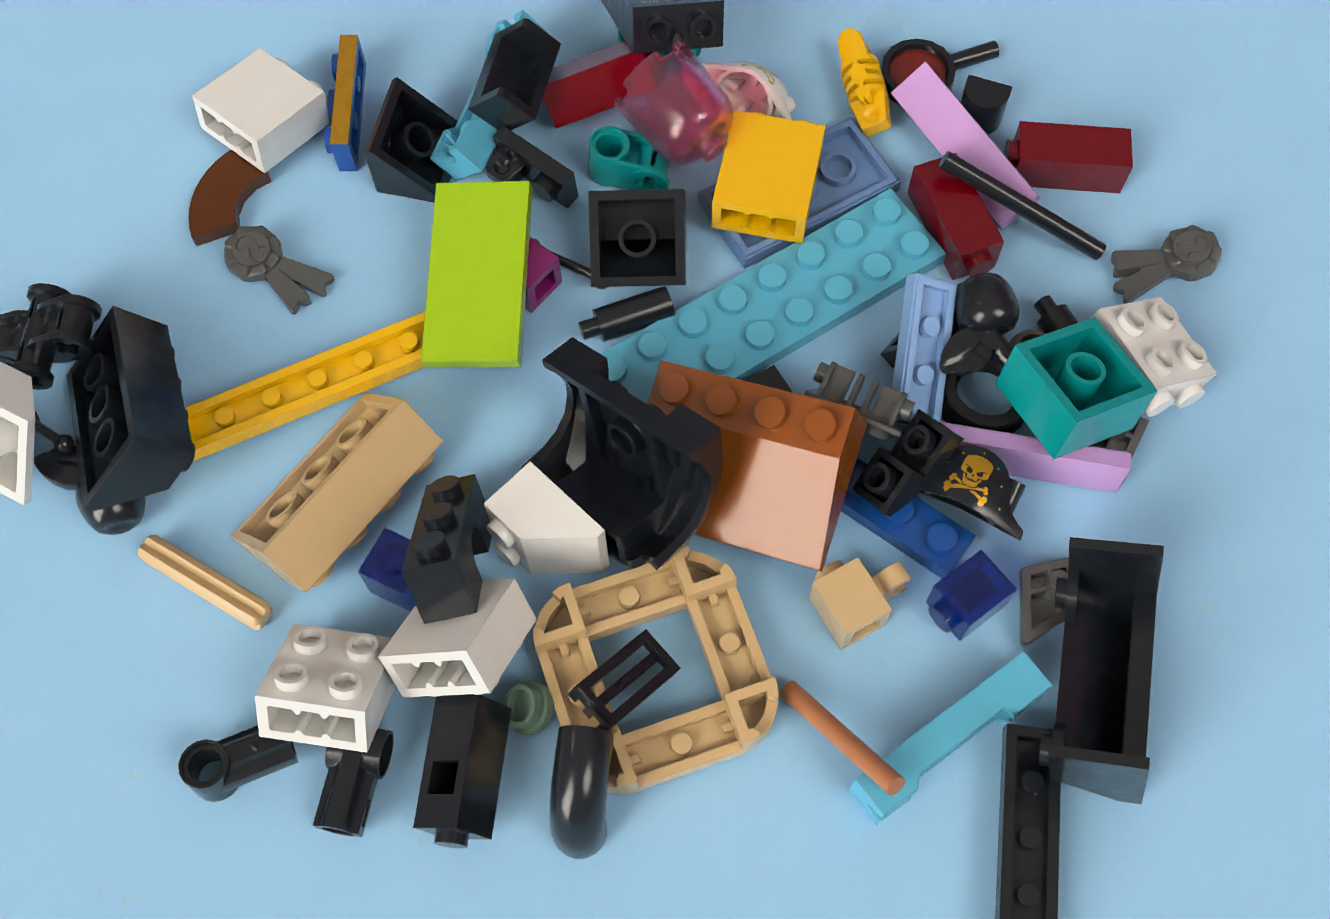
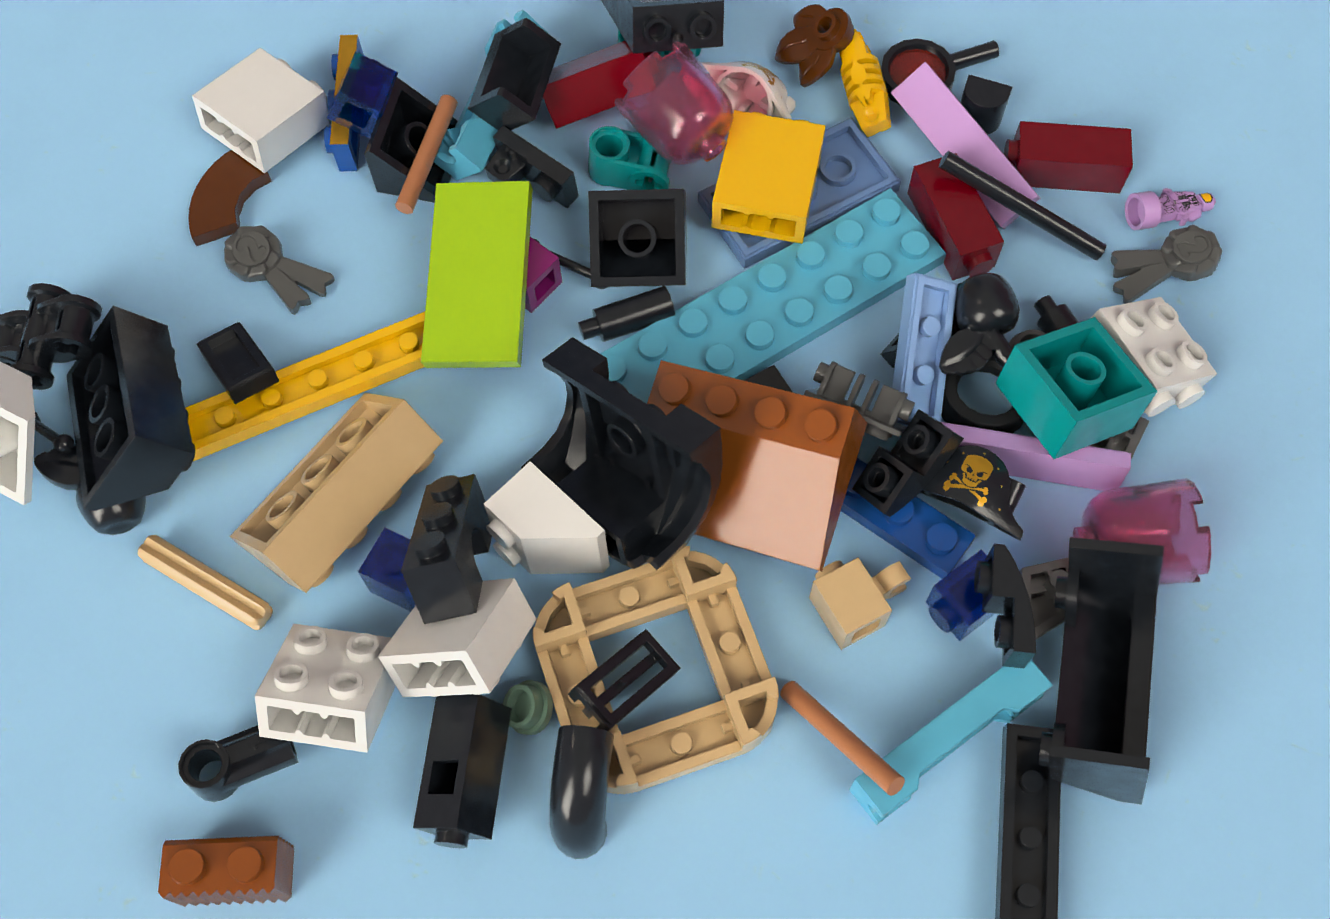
(226, 870): none -> dark orange brick
(237, 362): none -> black tile
(351, 785): black piece -> none
(362, 94): none -> clear blue brick
(426, 154): none -> nougat bar
(815, 41): none -> reddish brown plate
(1006, 594): none -> black slope
(1147, 210): none -> lavender piece
(1154, 516): none -> clear pink cylinder

